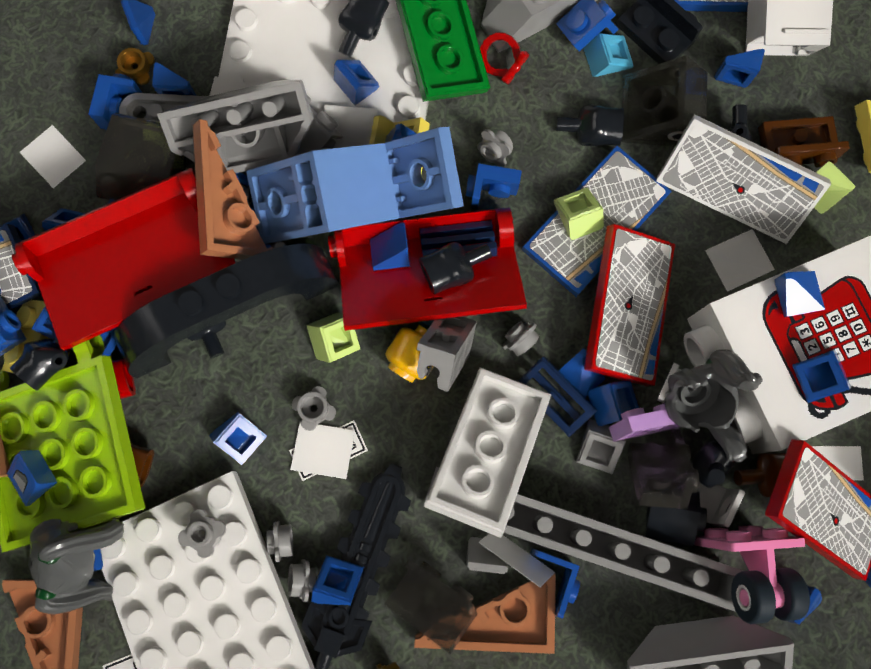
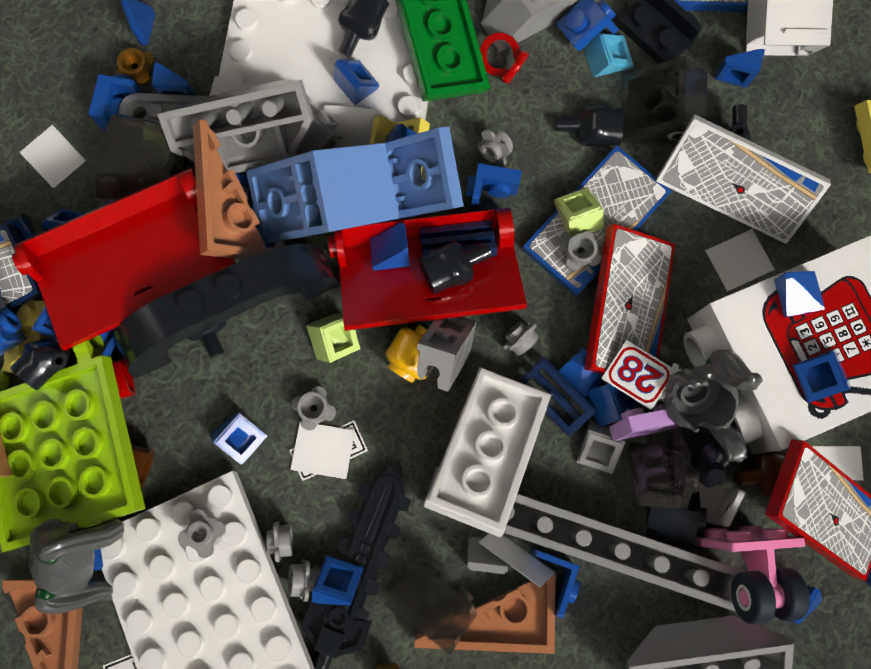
(30, 475): blue slope -> none
(588, 243): none -> light grey plate
(638, 374): none -> sticker
(803, 140): reddish brown bracket -> none
(839, 187): yellowish green slope -> none

